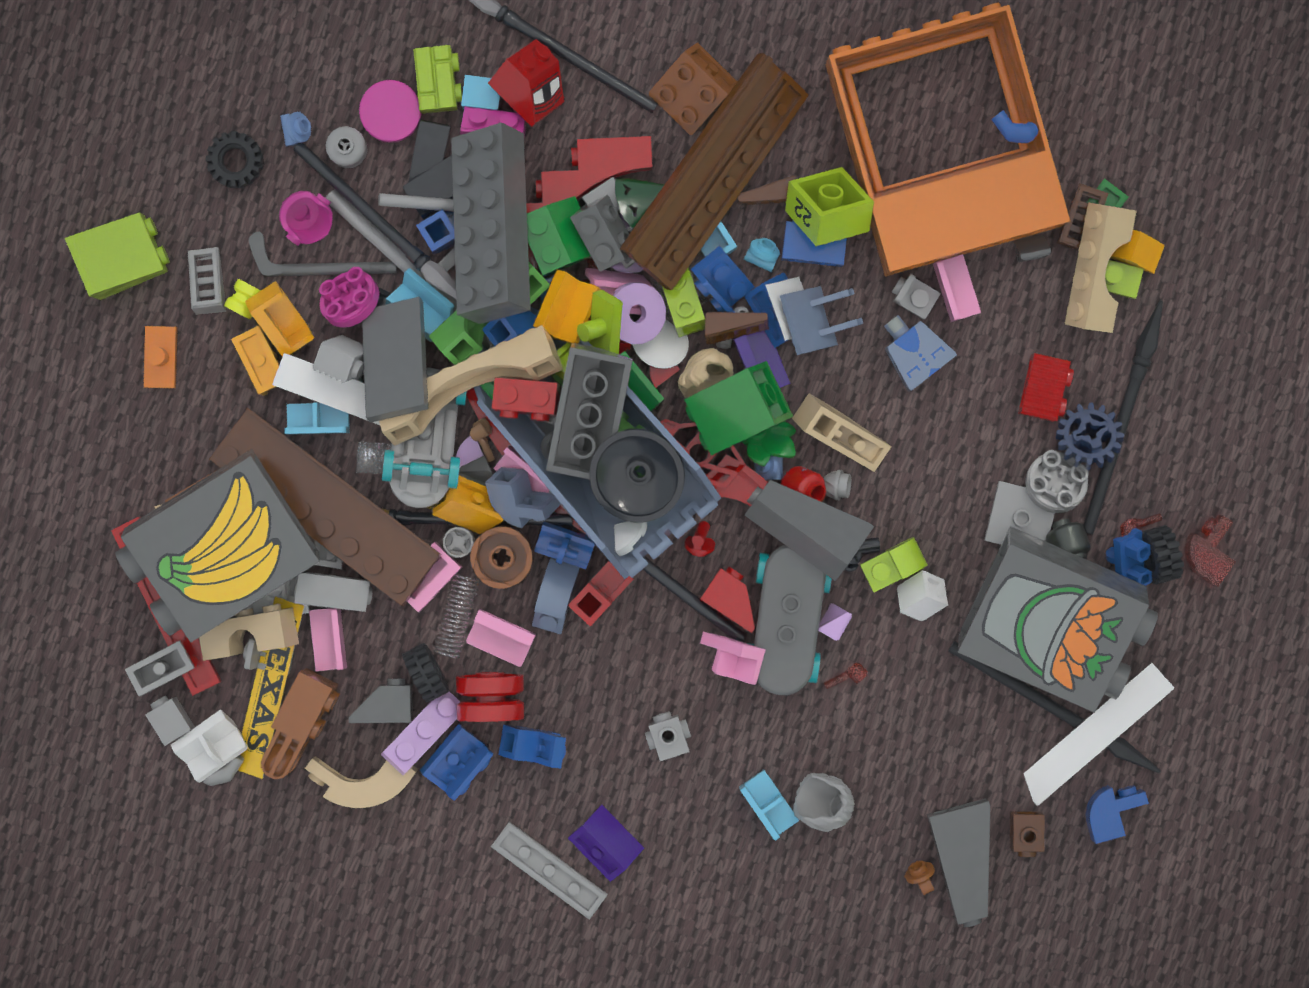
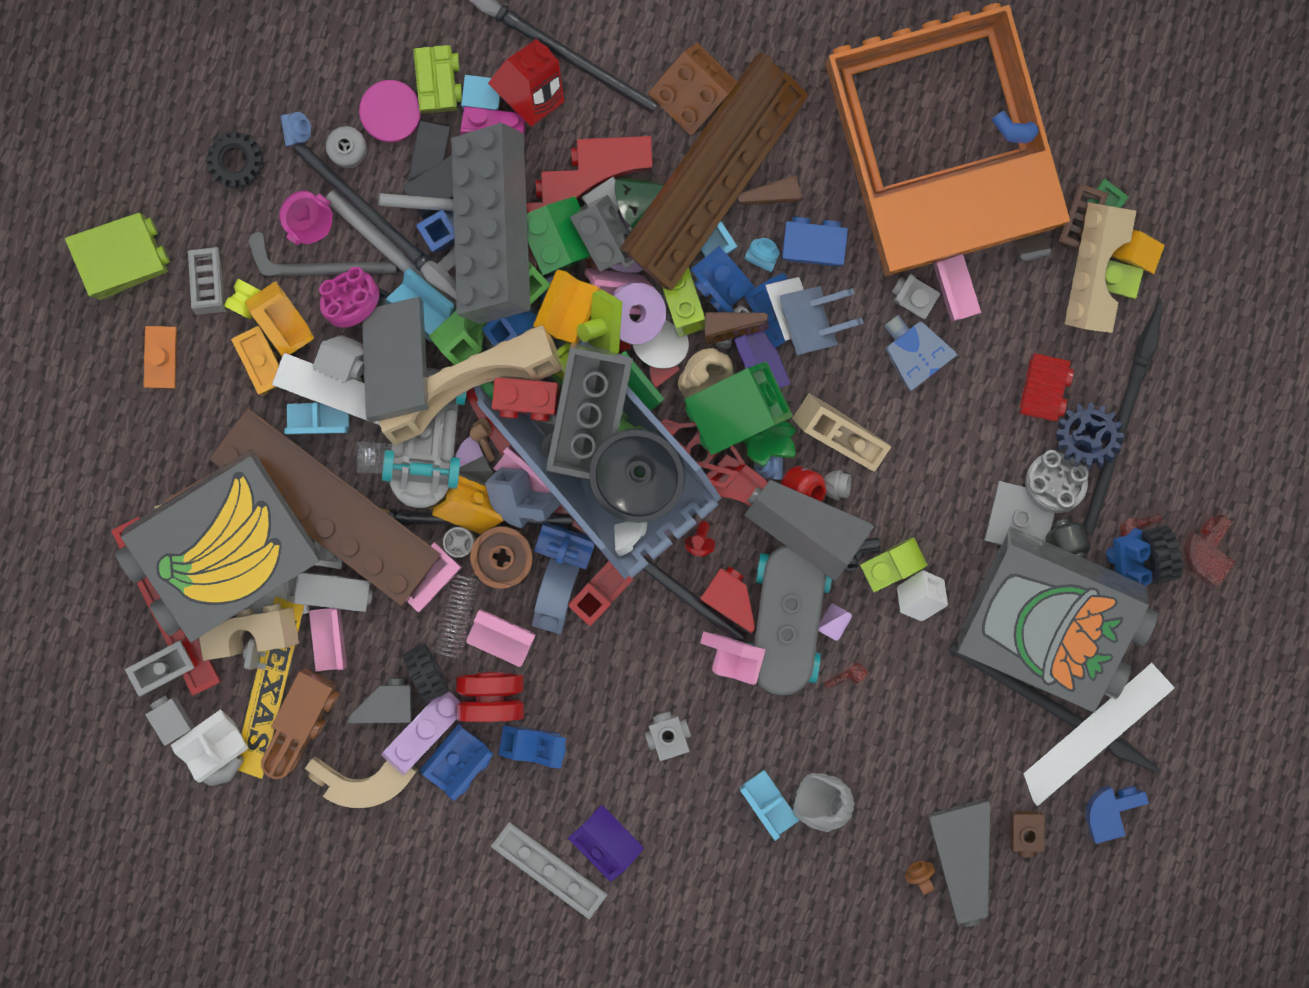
(829, 206): lime brick -> none

